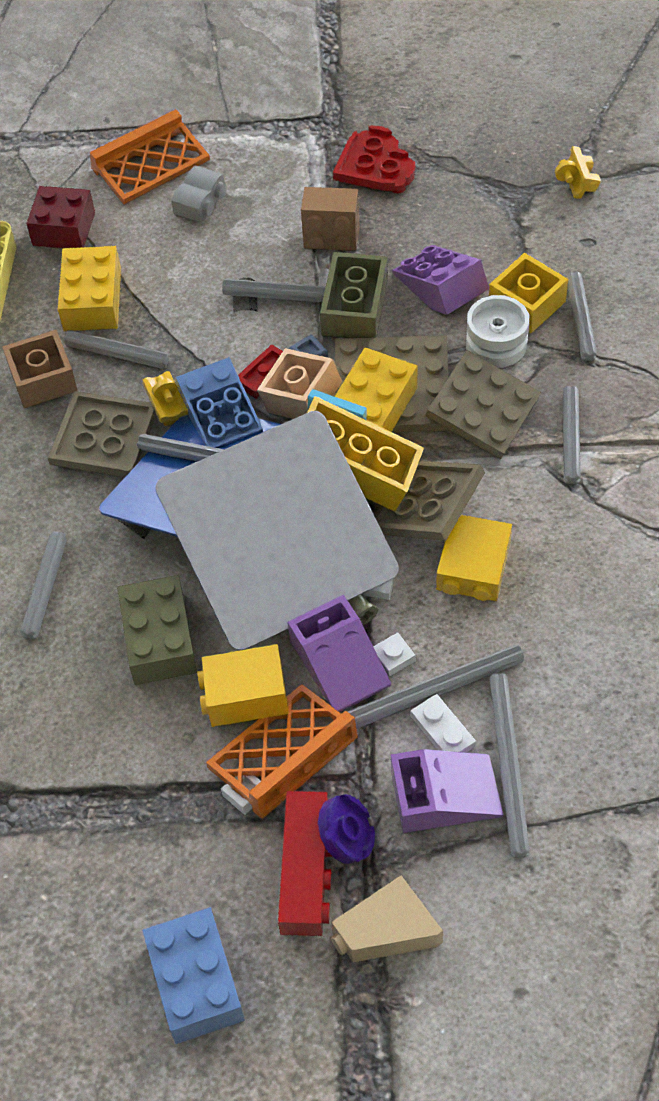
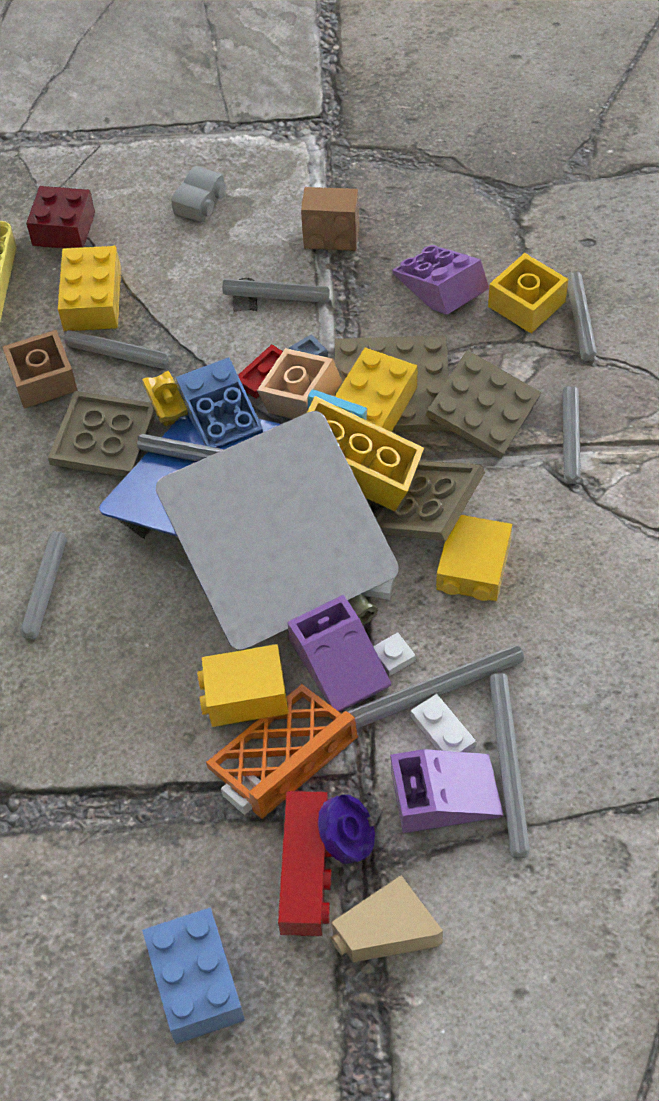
(138, 144): orange fence -> none
(156, 630): olive brick -> none
(354, 295): olive brick -> none
(375, 161): red plate -> none
(498, 330): white wheel -> none
(577, 173): yellow hips -> none

